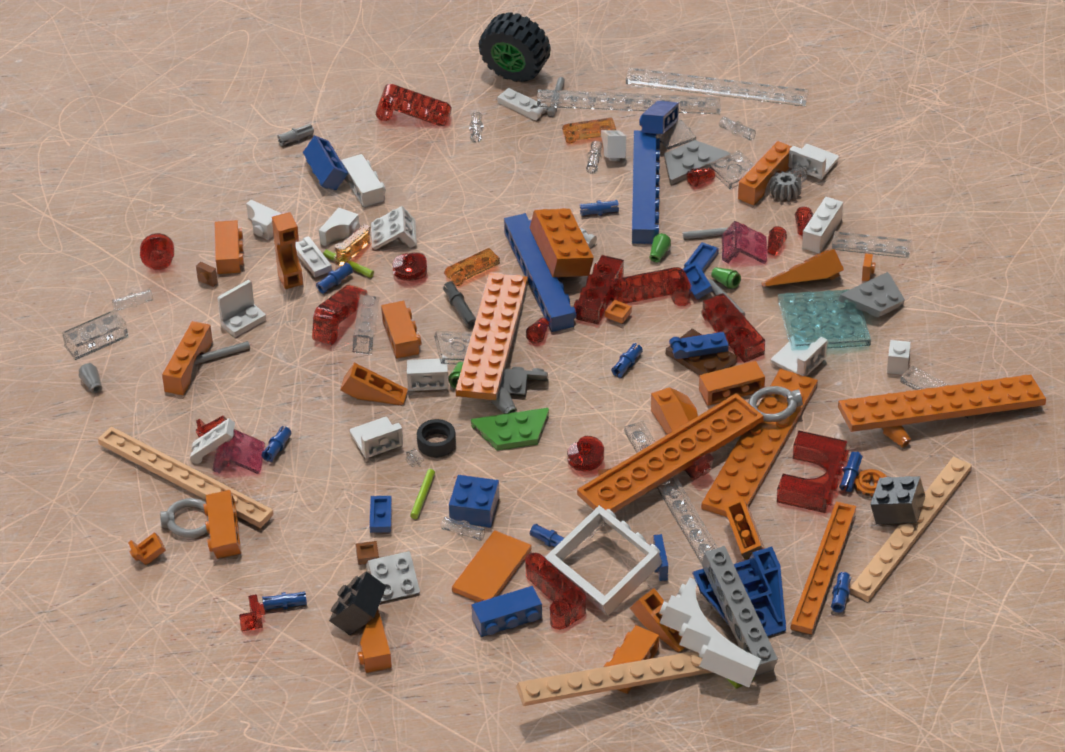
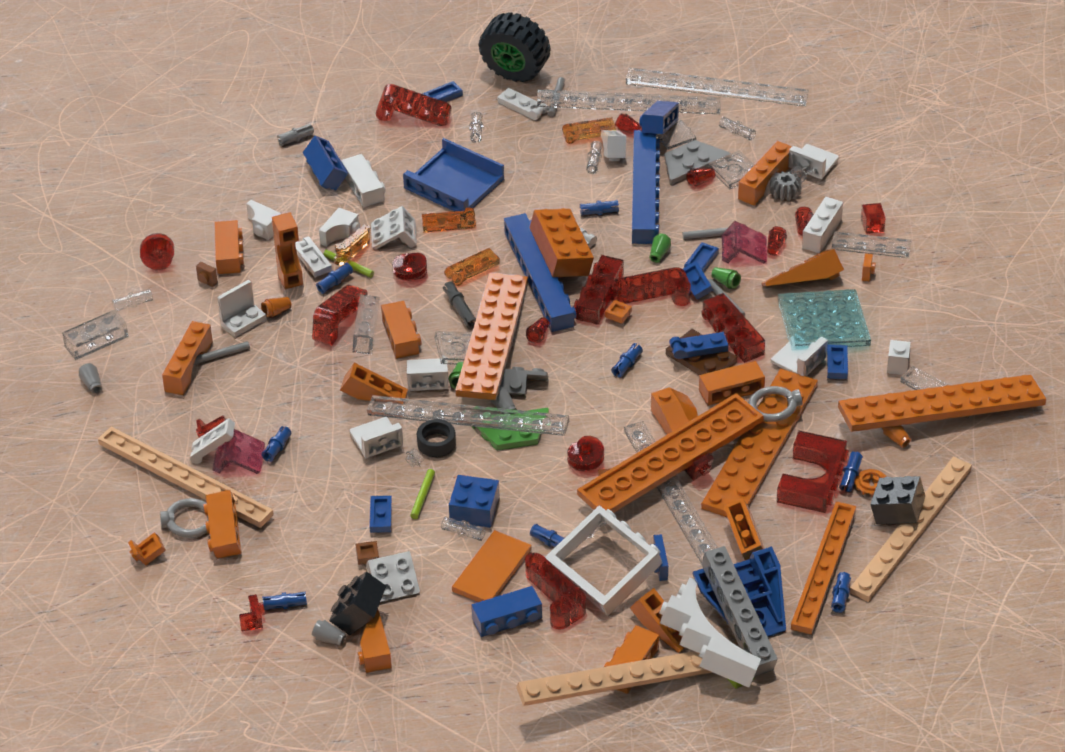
(275, 306): none -> orange cone
(328, 633): none -> light grey cone
(445, 92): none -> blue tile
(449, 220): none -> clear orange plate
(455, 177): none -> blue panel
(469, 415): none -> clear plate
(627, 124): none -> clear red cone
(837, 362): none -> blue plate
(873, 218): none -> clear red brick
(875, 296): light grey wing -> none

